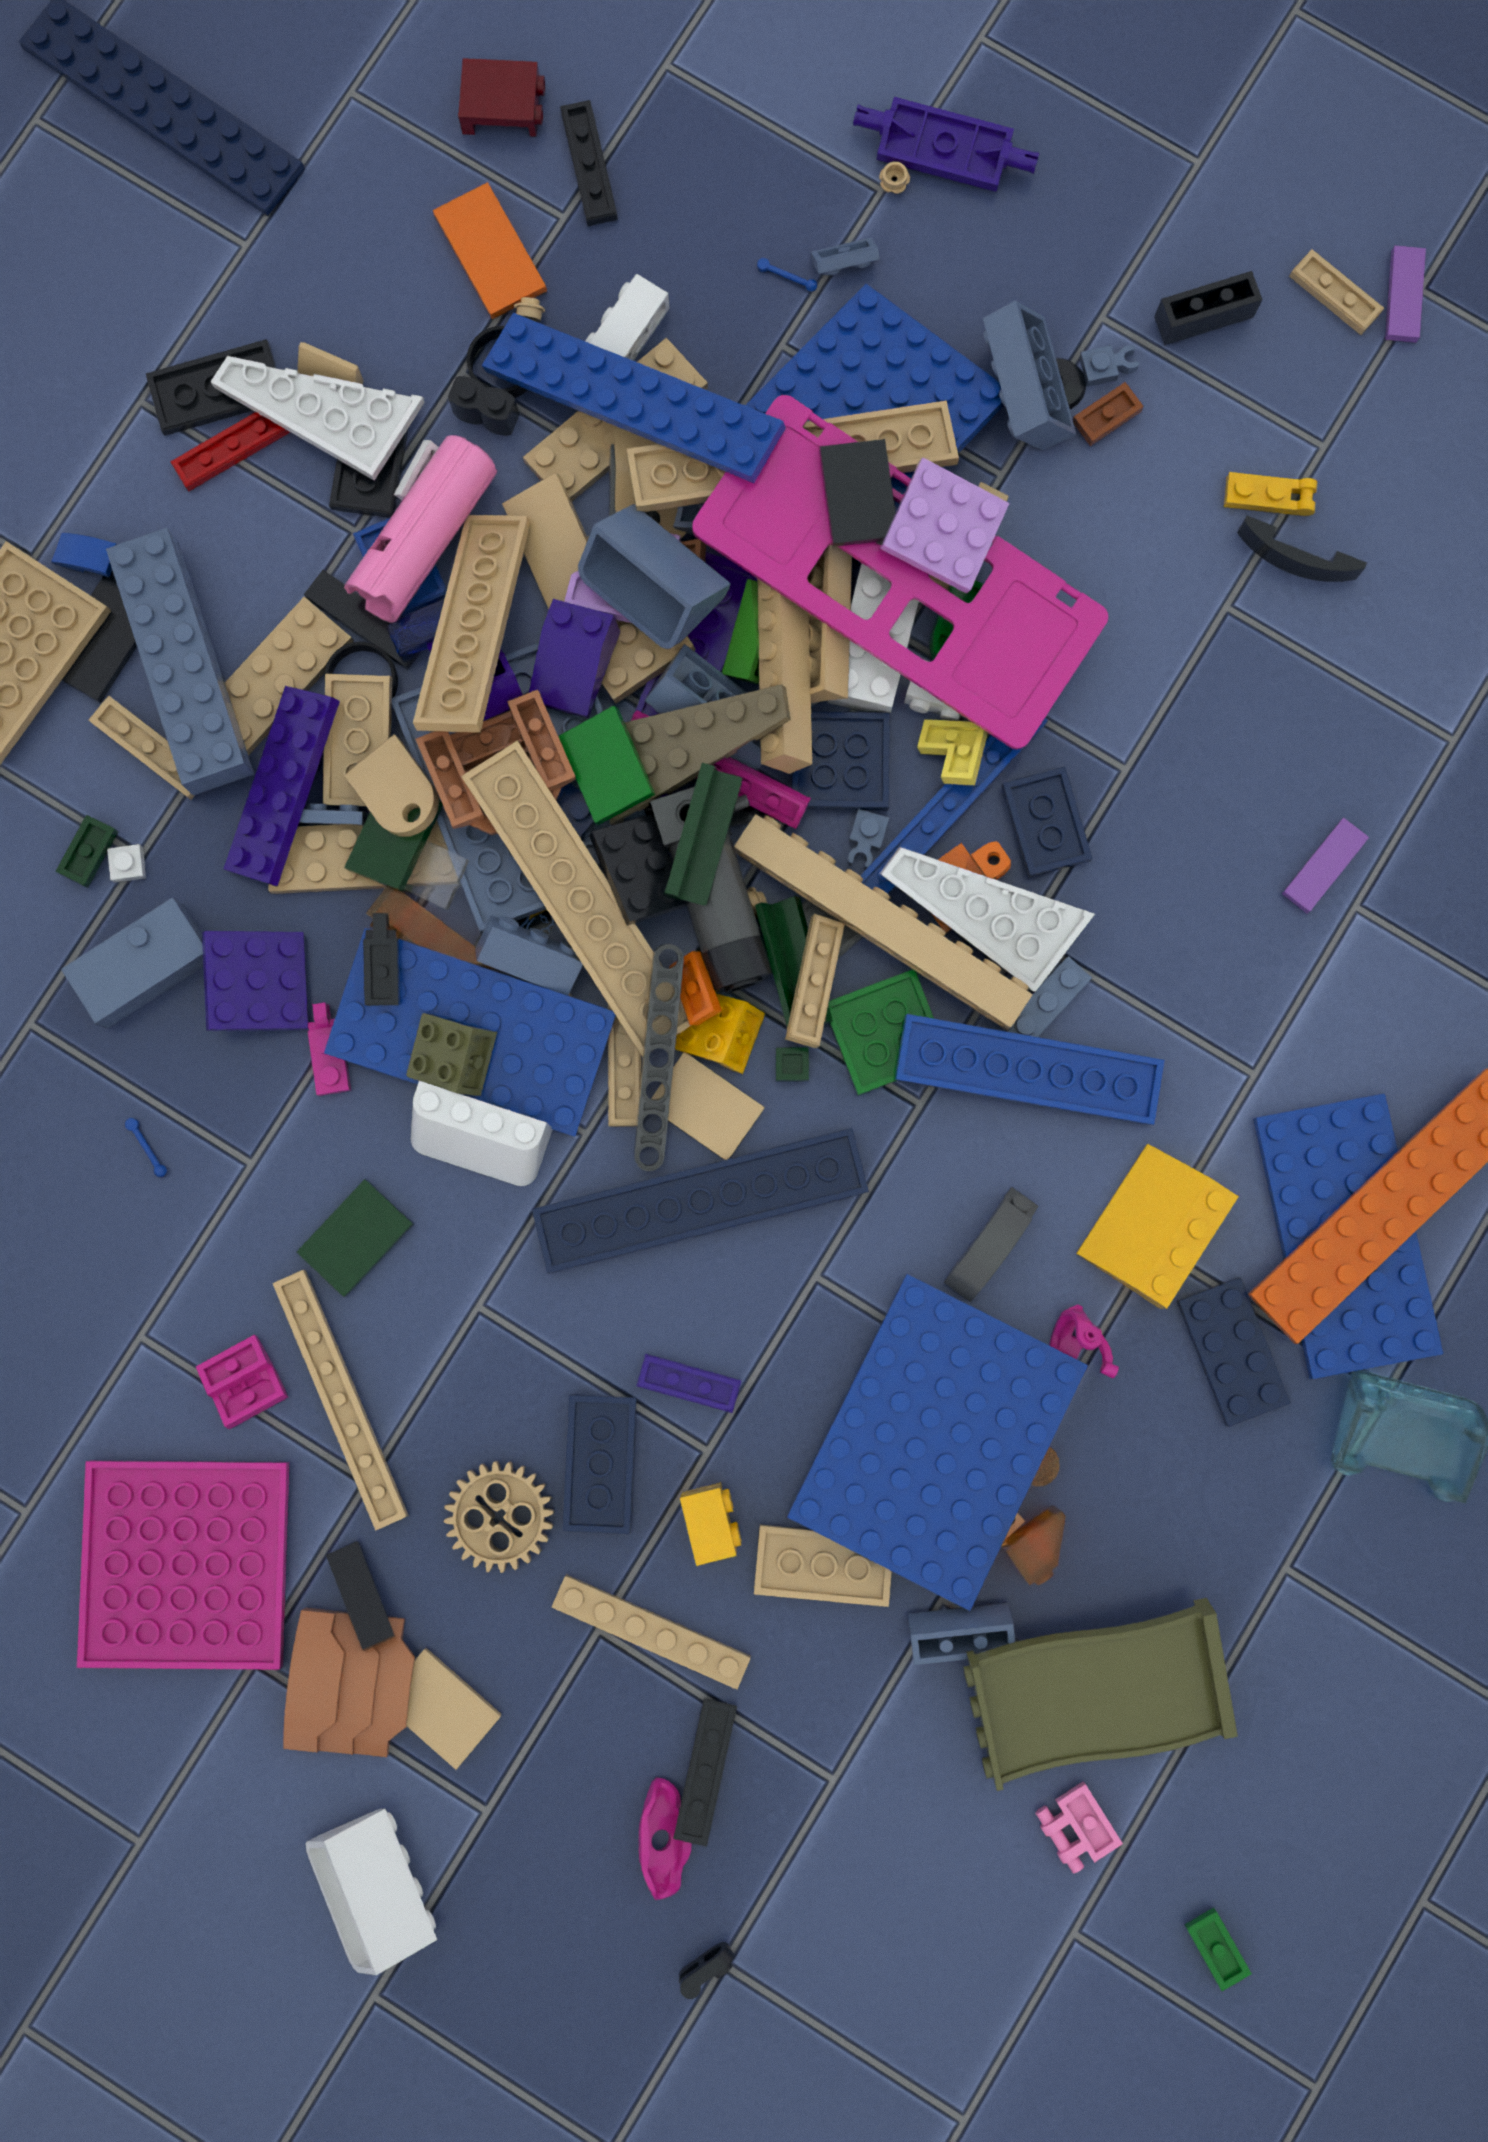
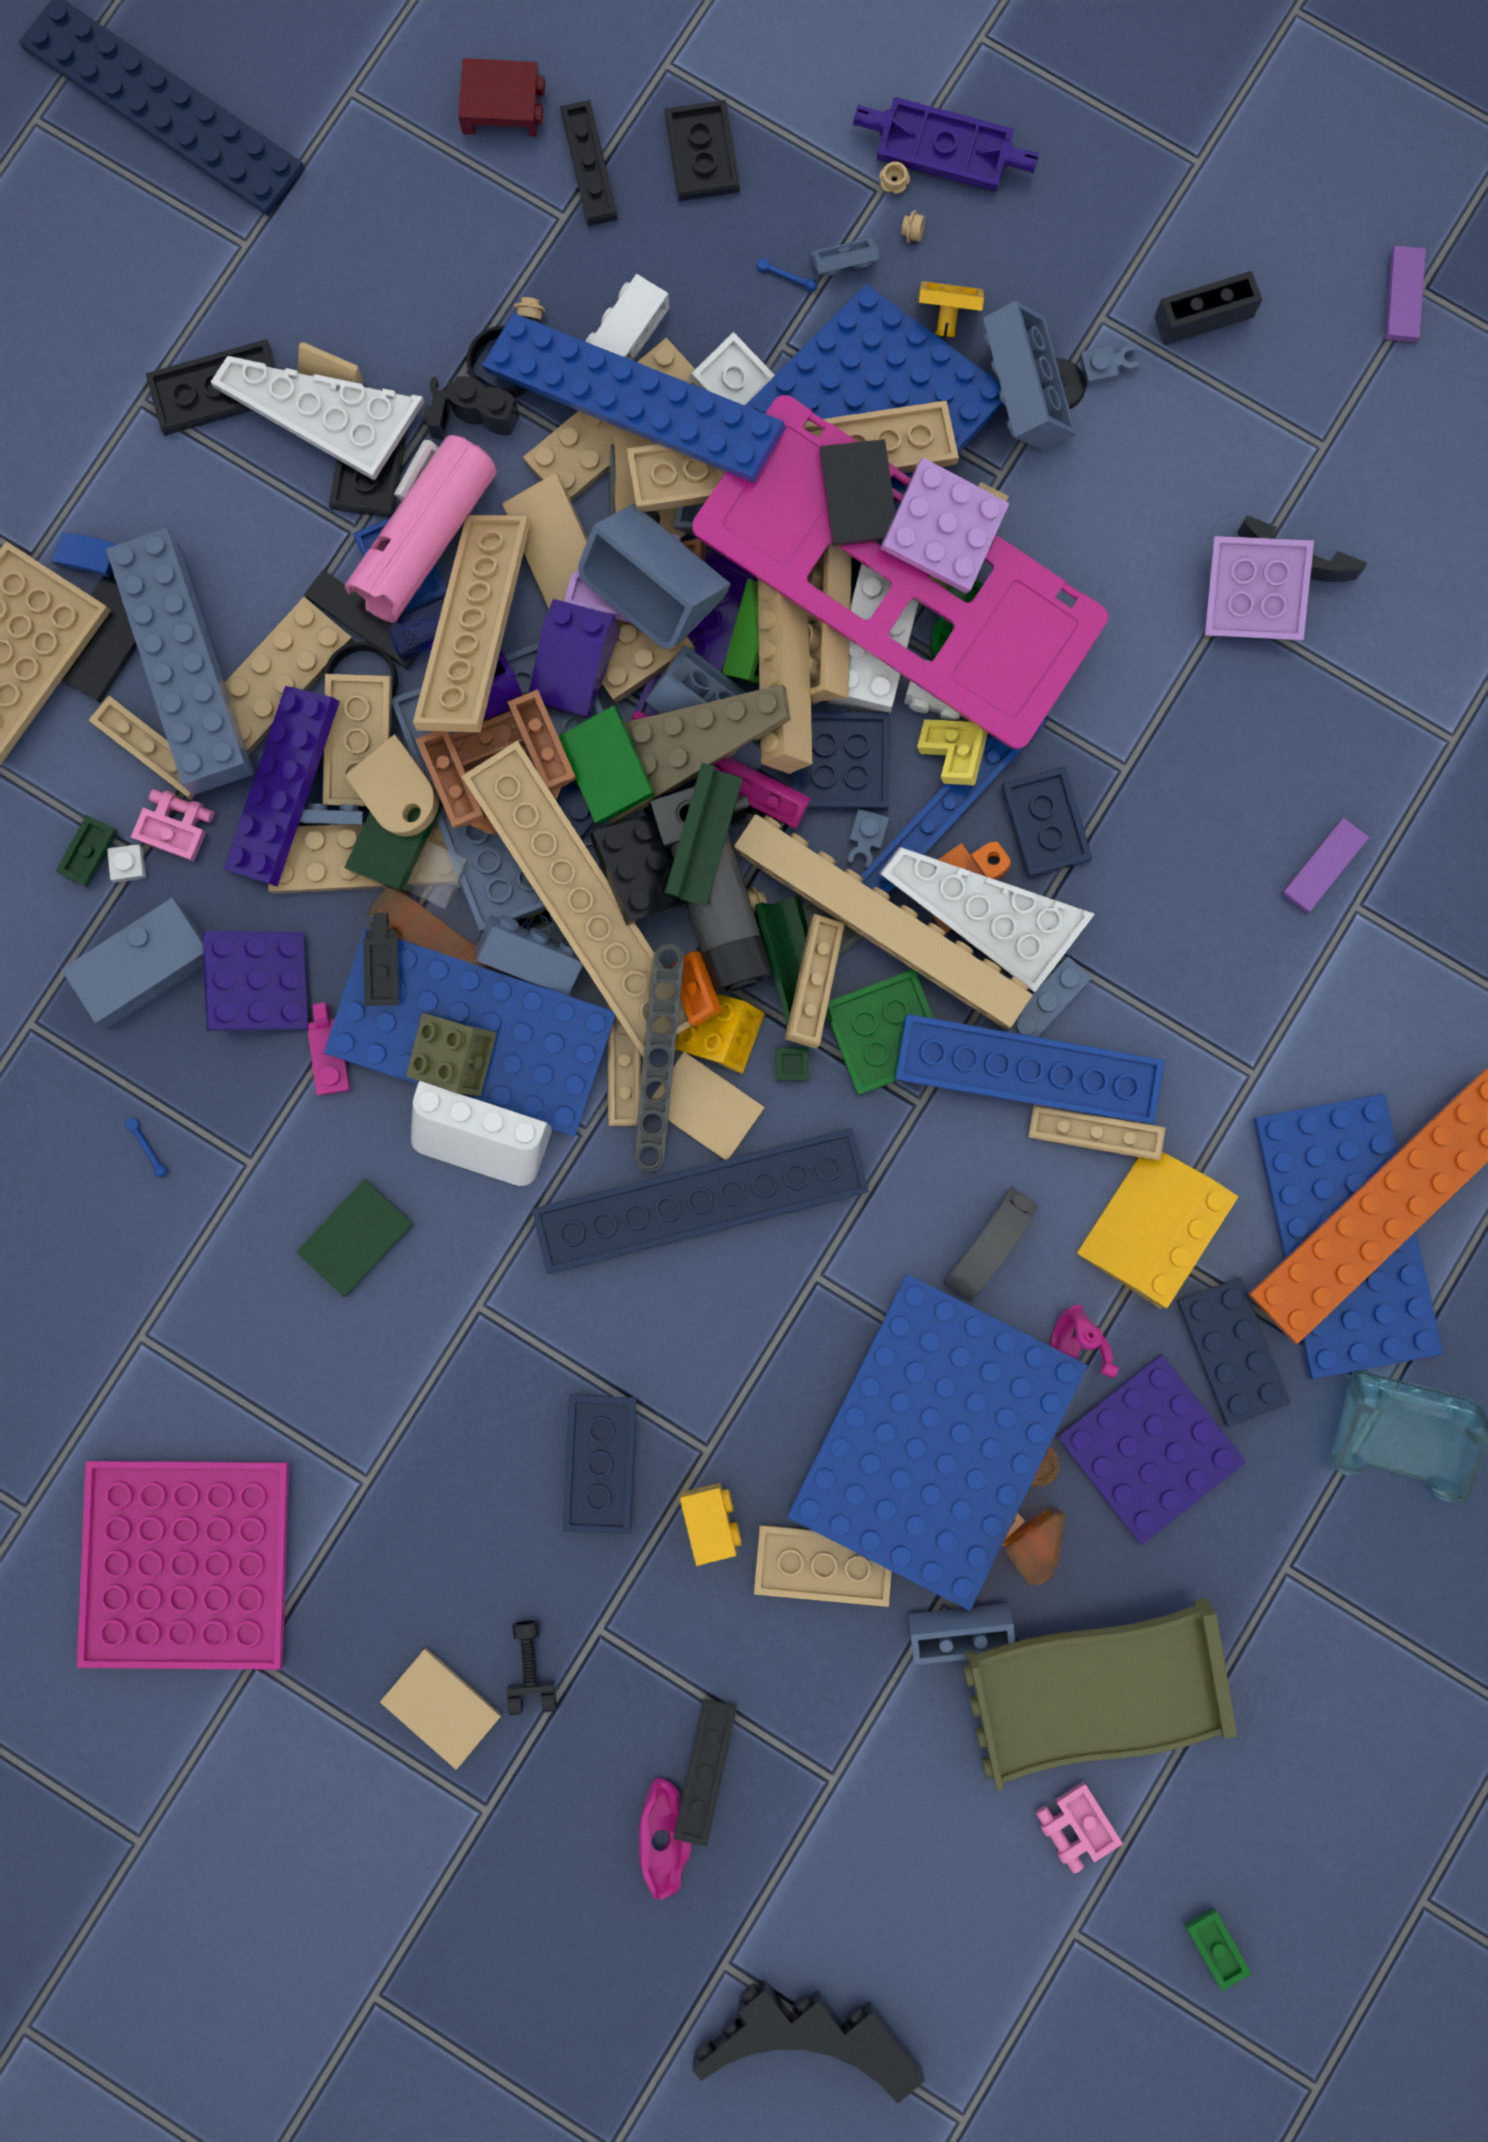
(170, 834): none -> bright pink plate
(226, 449): red tile -> none
(241, 1382): dark pink slope -> none
(340, 1399): tan plate -> none
(345, 1695): nougat slope -> none
(360, 1596): black tile -> none
(371, 1892): white windscreen -> none
(438, 413): none -> black plate
(478, 1540): tan gear -> none
(489, 250): orange tile -> none
(526, 1632): none -> black bar
(651, 1631): tan plate -> none
(689, 1383): dark purple tile -> none
(702, 150): none -> black tile
(711, 1963): black plate -> none
(732, 372): none -> white plate
(812, 2026): none -> black arch
(913, 226): none -> tan plate
(950, 300): none -> yellow tile
(1097, 1132): none -> tan tile
(1107, 414): dark orange plate -> none
(1150, 1449): none -> dark purple plate
(1259, 587): none -> lavender plate
(1270, 494): yellow plate -> none
(1336, 292): tan tile -> none

